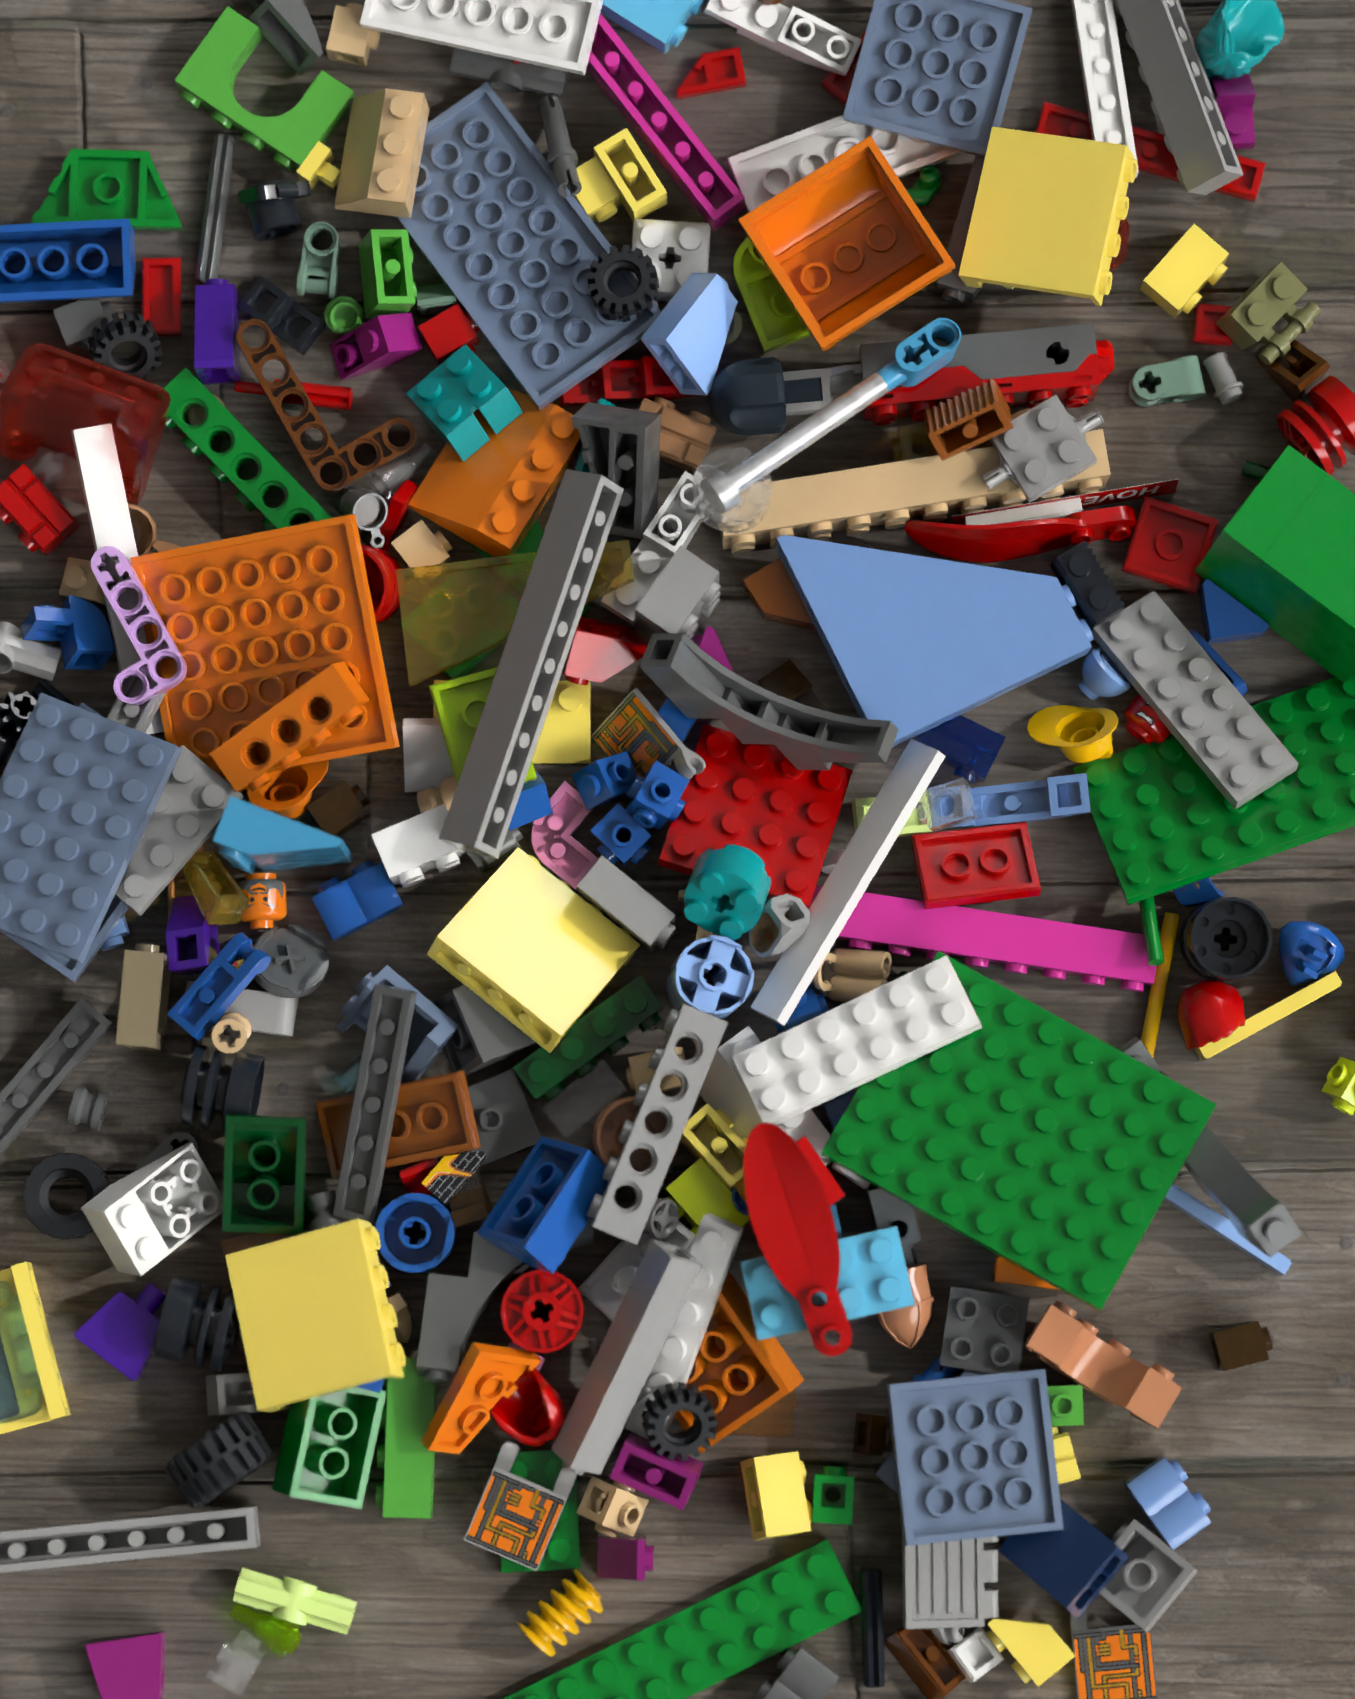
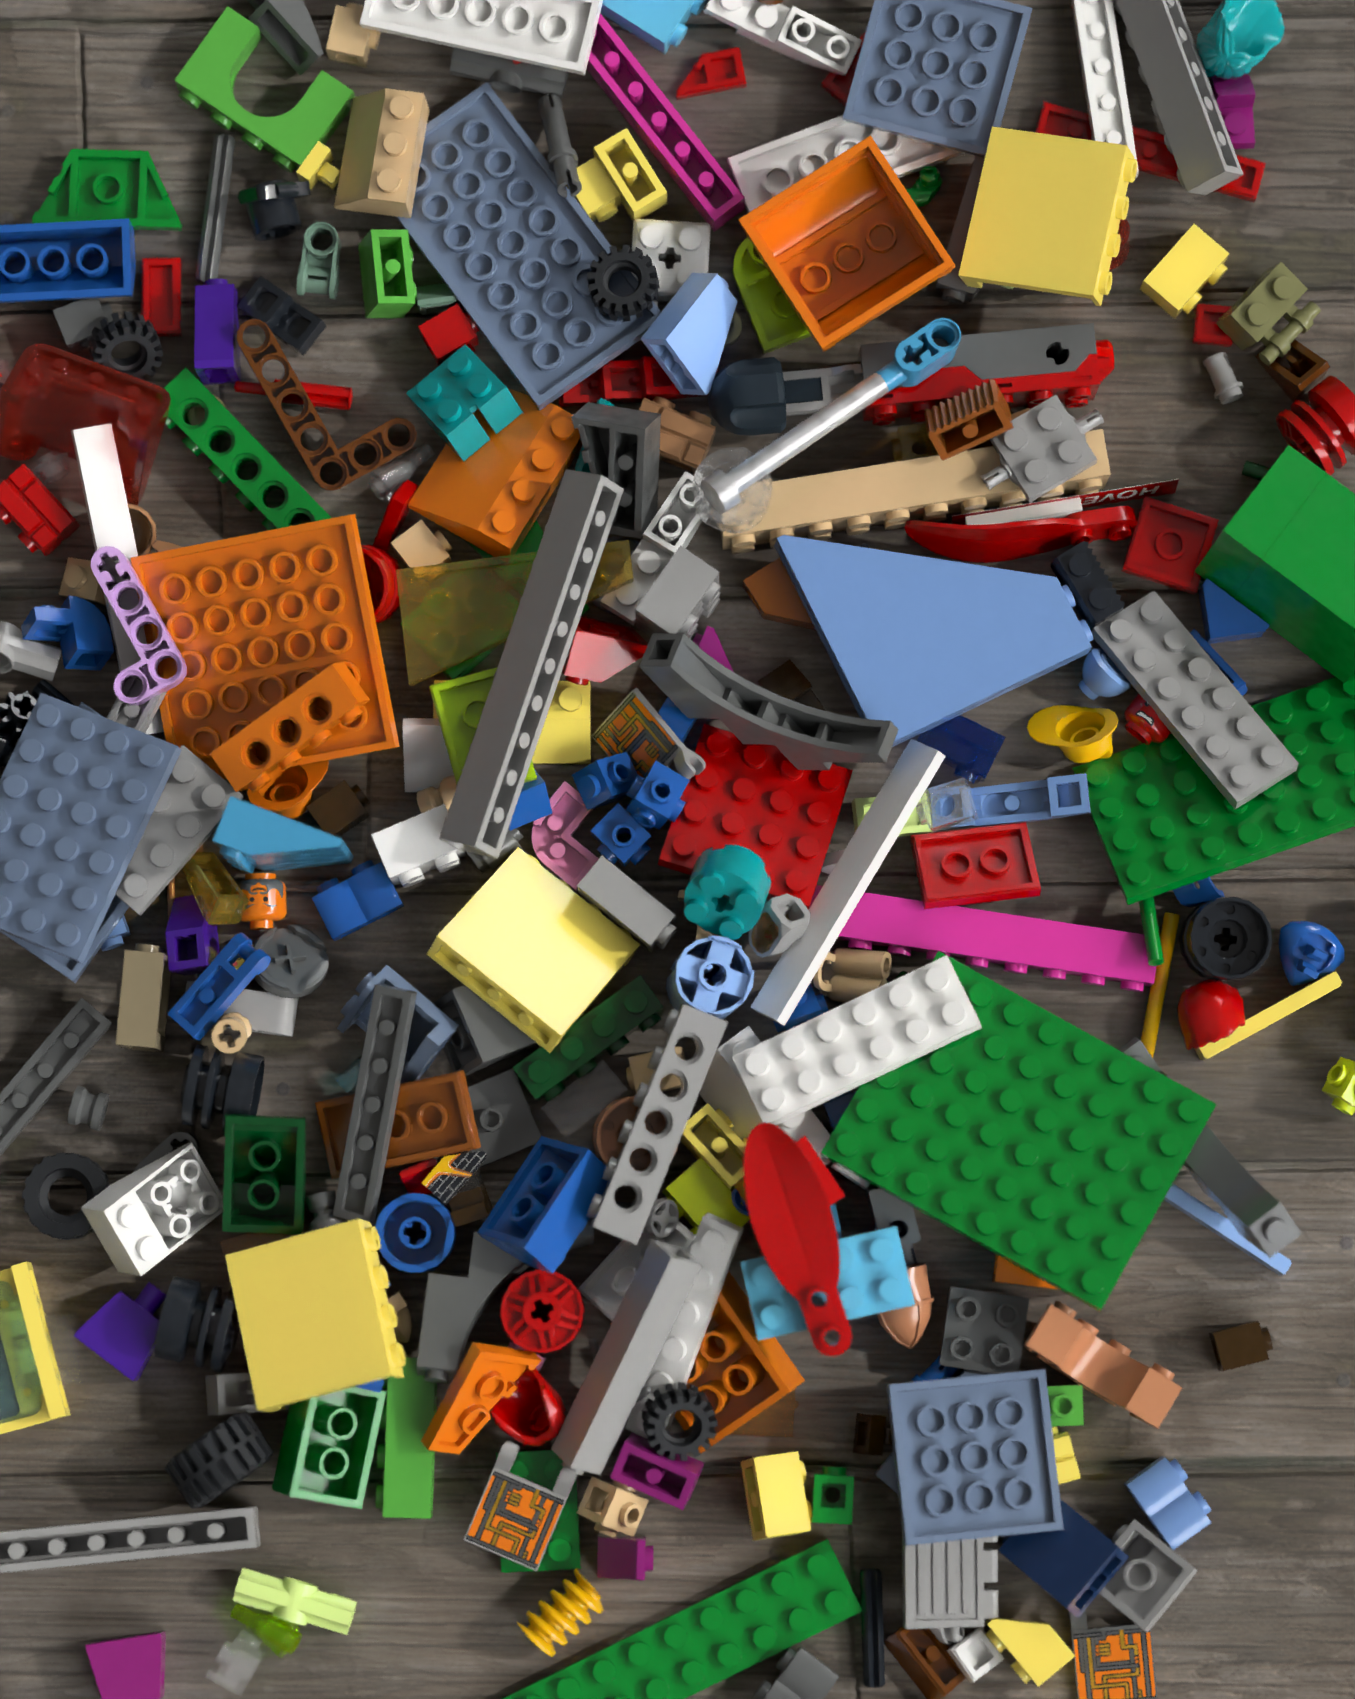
(343, 314): bright green plate -> none
(369, 510): dark grey piece -> none
(376, 345): magenta slope -> none
(1173, 382): sand green piece -> none

